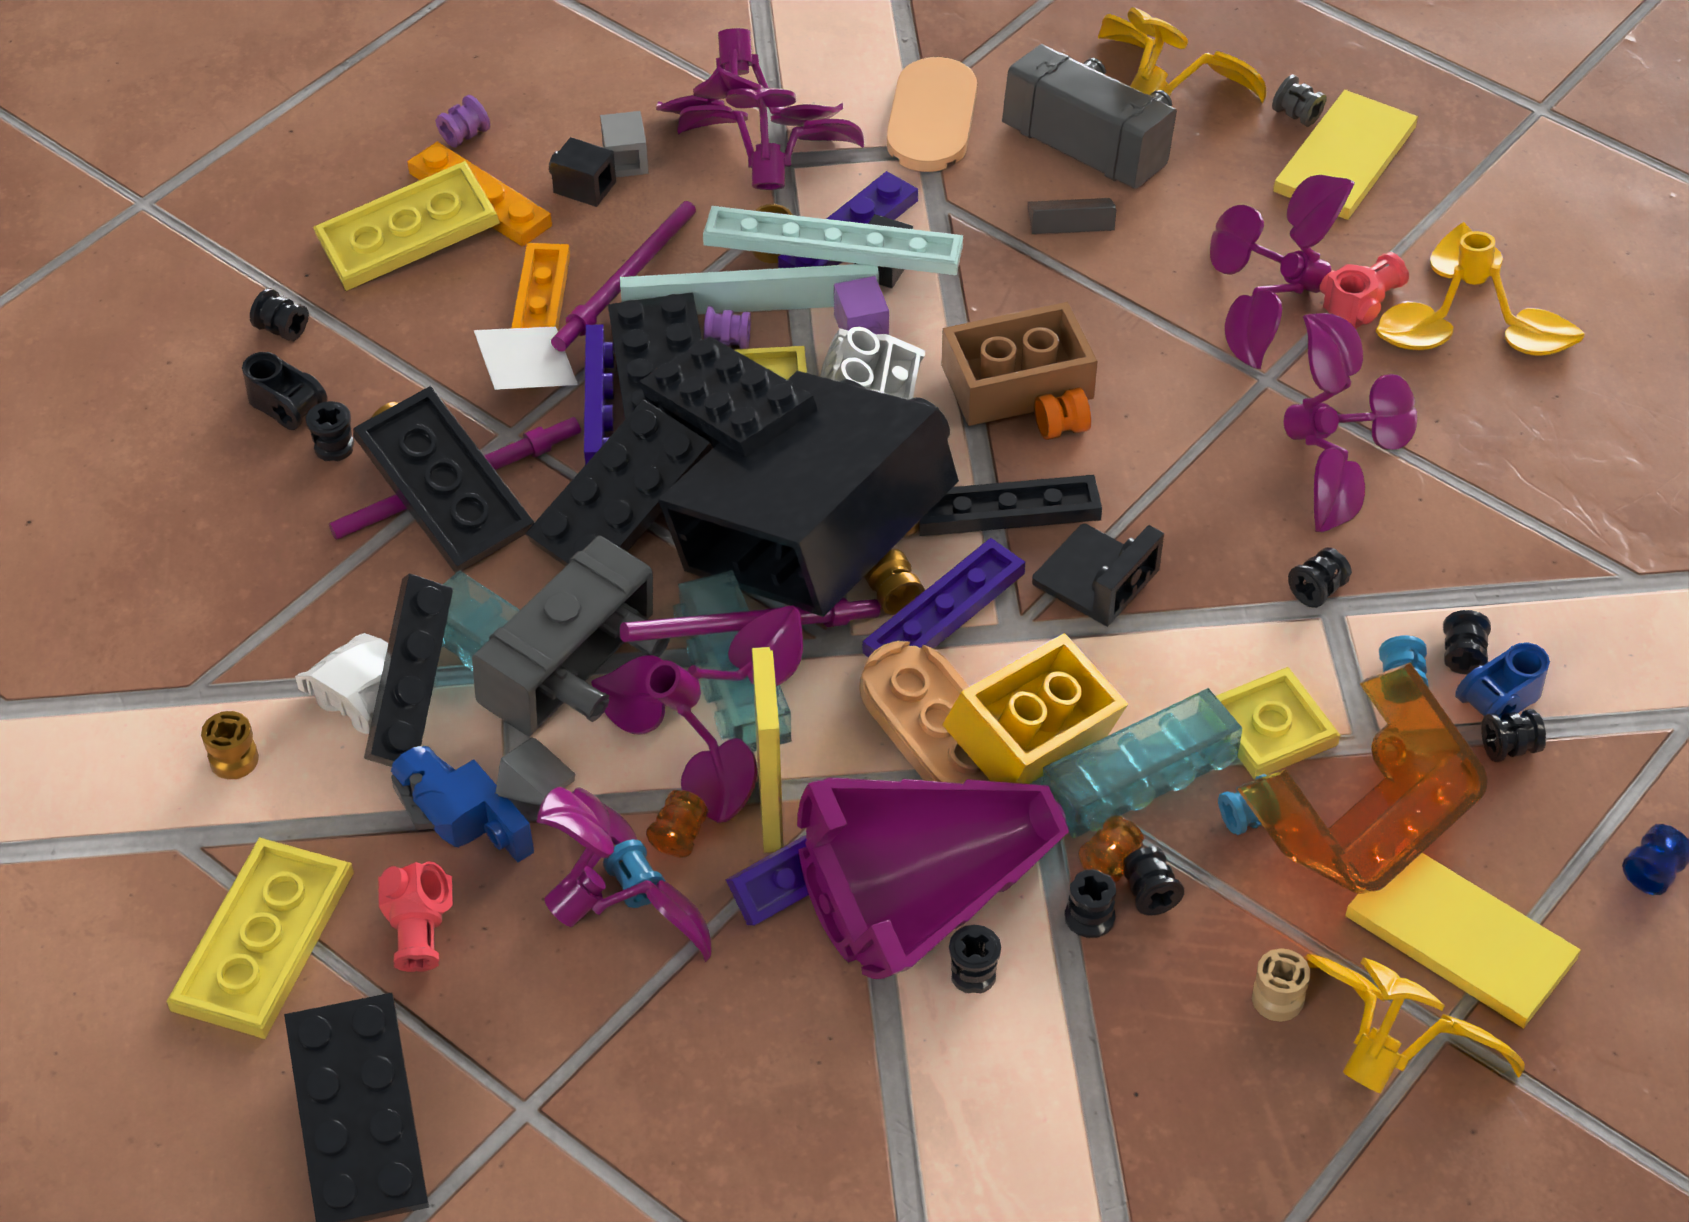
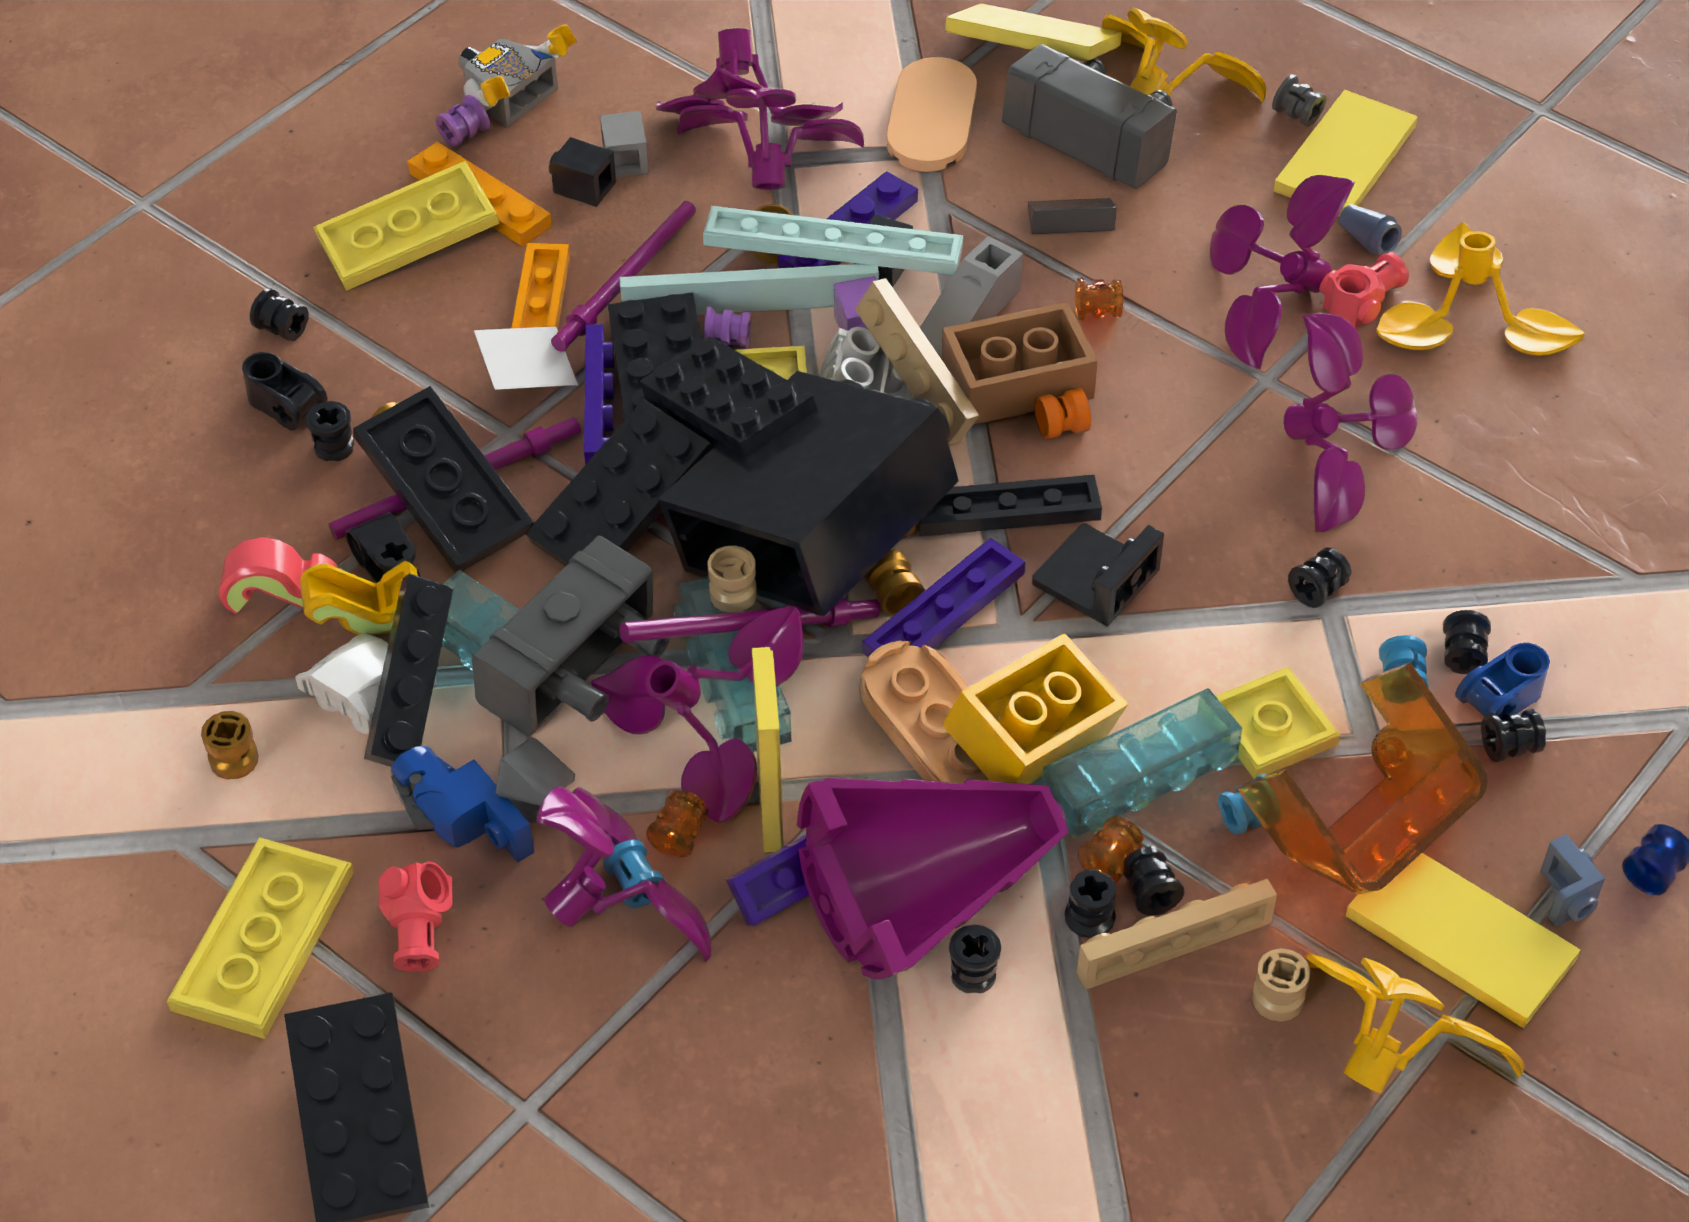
(266, 567): none -> coral animal
(353, 600): none -> yellow animal
(380, 545): none -> black piece
(514, 76): none -> torso
(732, 579): none -> tan wheel
(915, 357): none -> tan plate
(977, 290): none -> light grey slope
(1031, 30): none -> light yellow tile
(1098, 298): none -> clear orange bush
(1176, 933): none -> tan plate
(1371, 229): none -> sand blue cone
(1574, 878): none -> sand blue bracket

